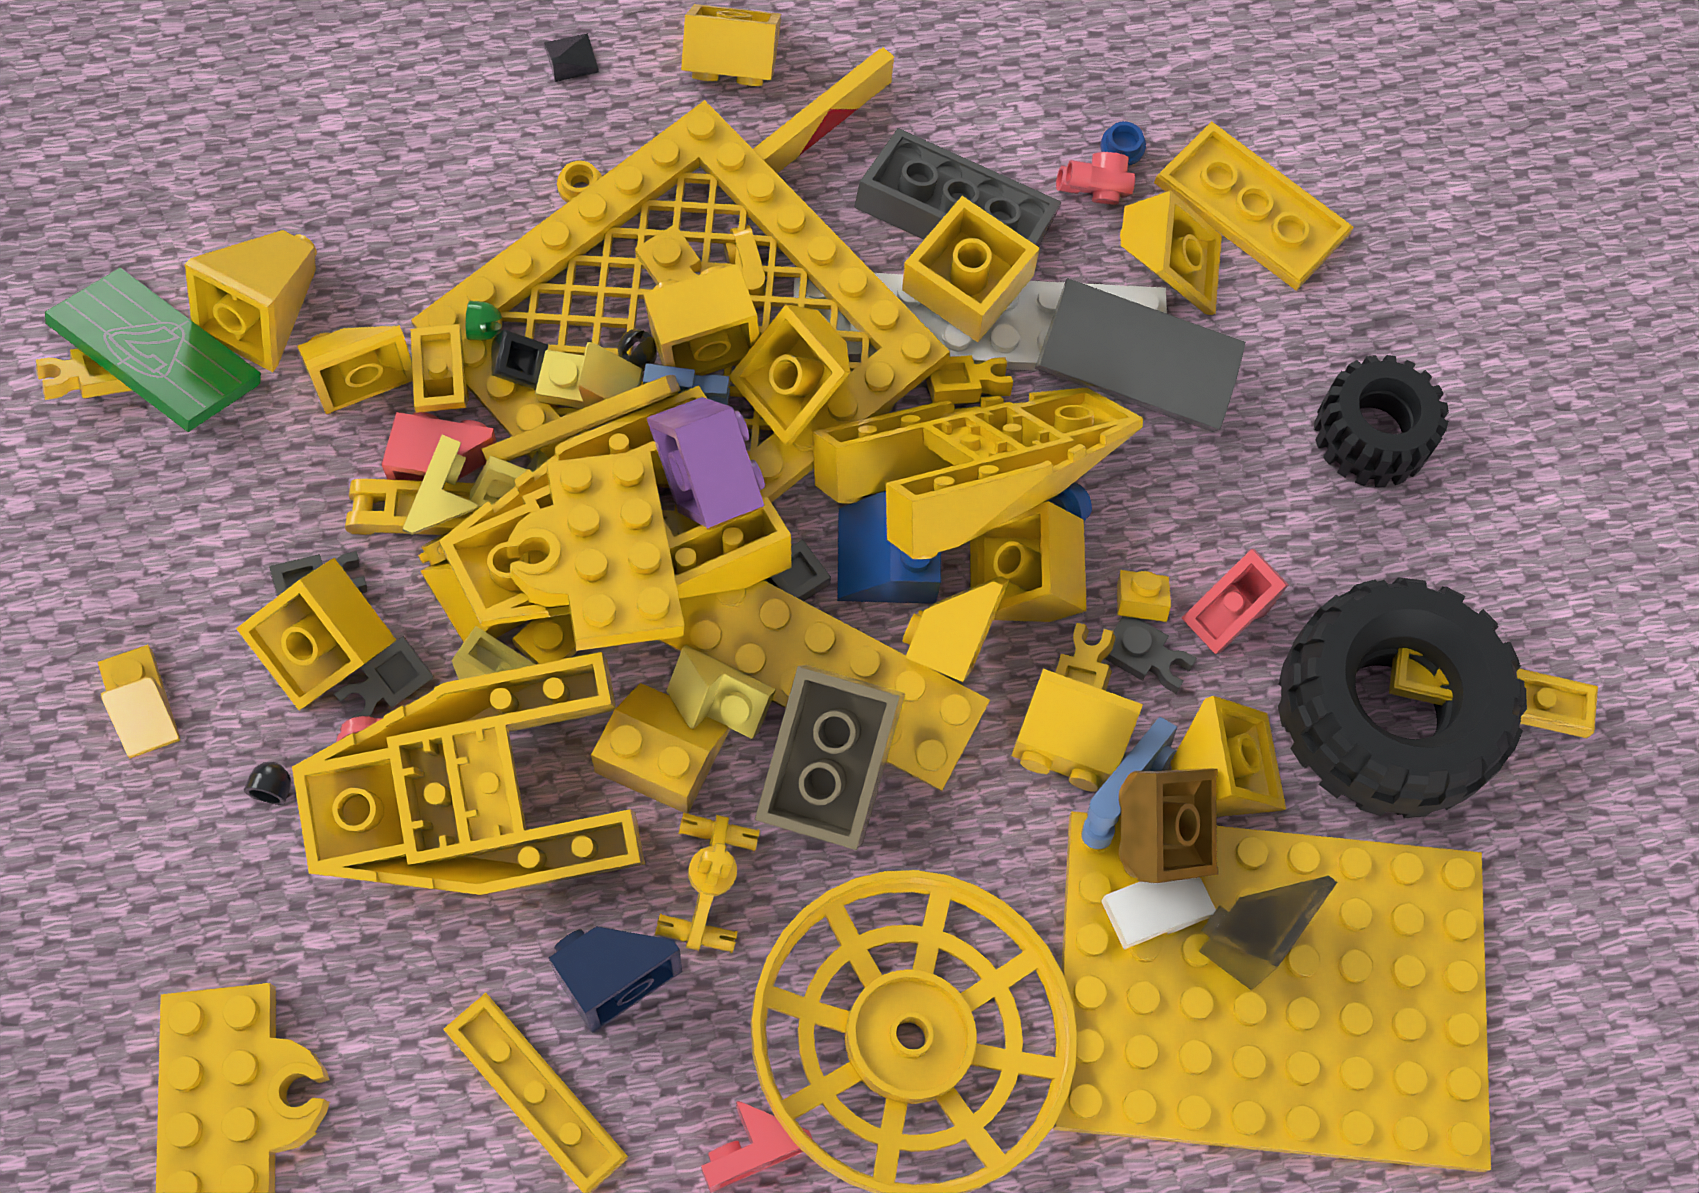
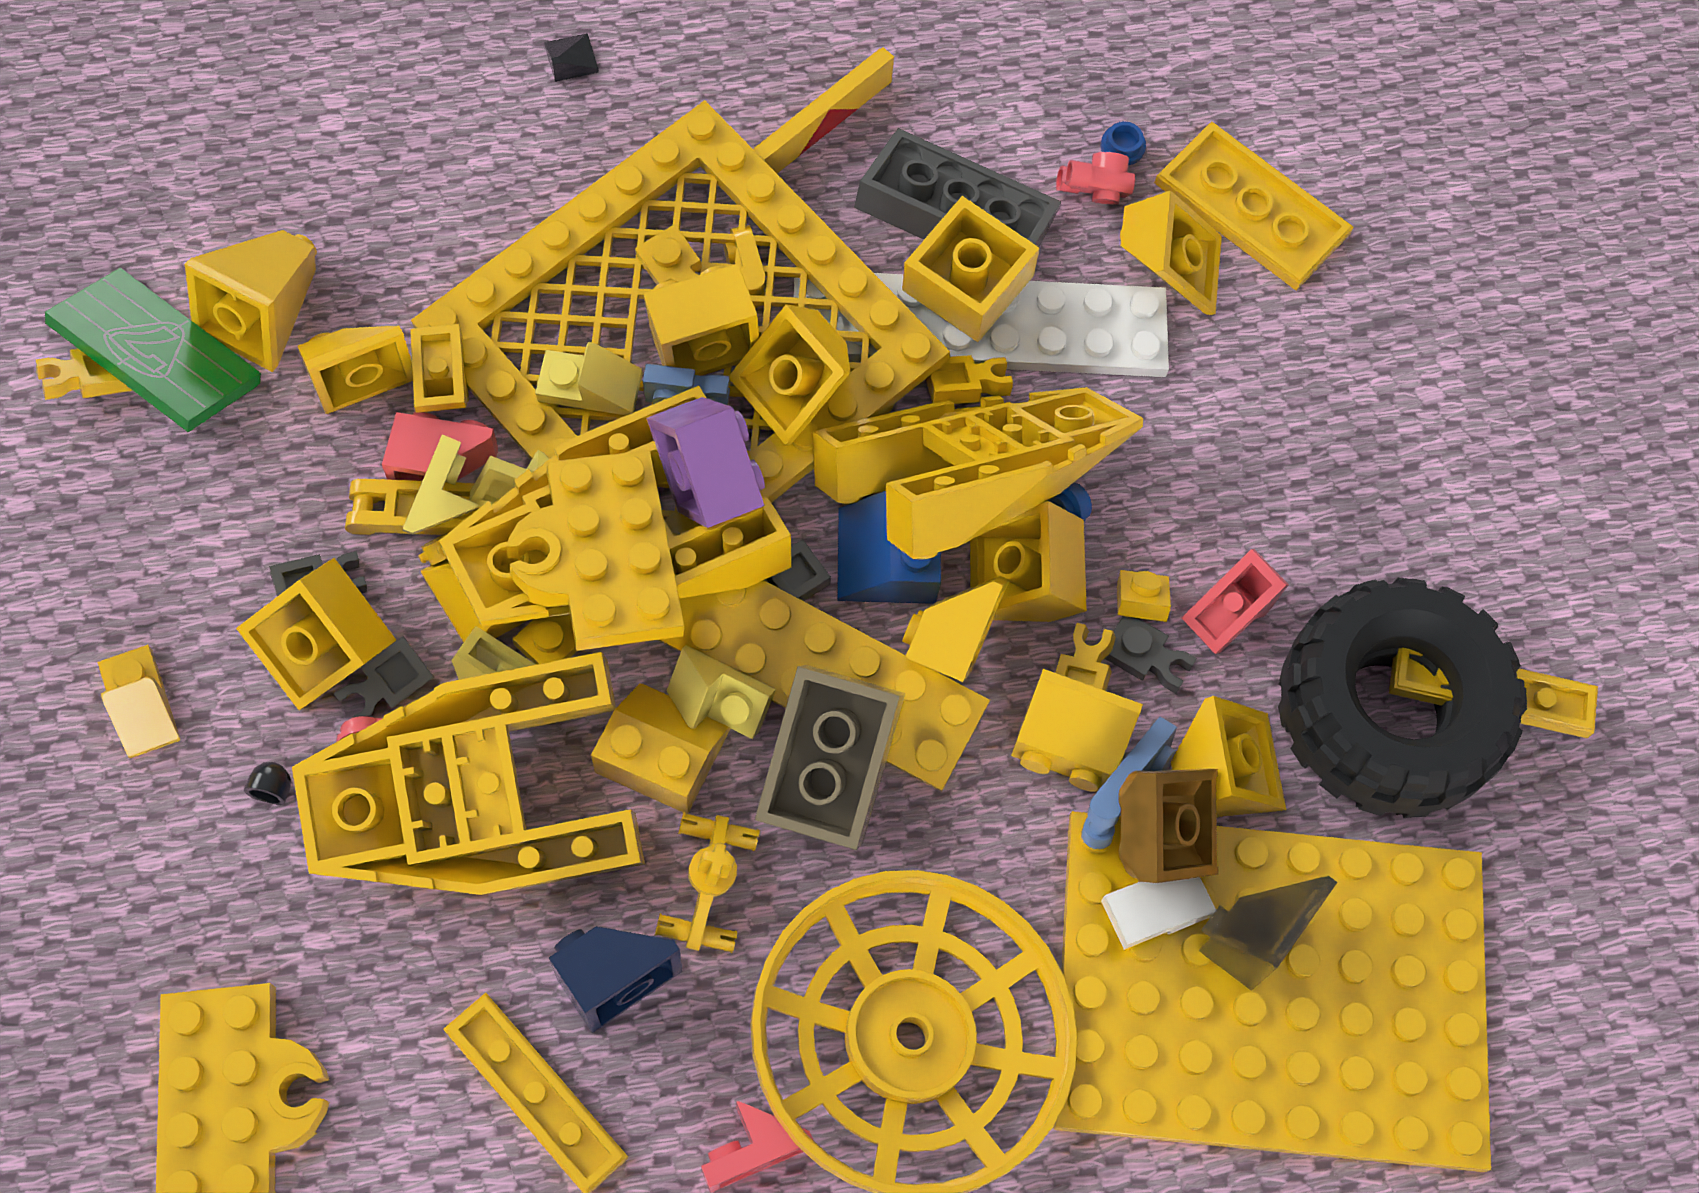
(481, 321): green hinge -> none
(517, 358): black slope -> none
(573, 173): yellow plate -> none
(584, 419): yellow tile -> none
(645, 351): black hinge -> none
(730, 44): yellow slope -> none
(1141, 356): dark grey slope -> none
(1401, 394): black tyre -> none

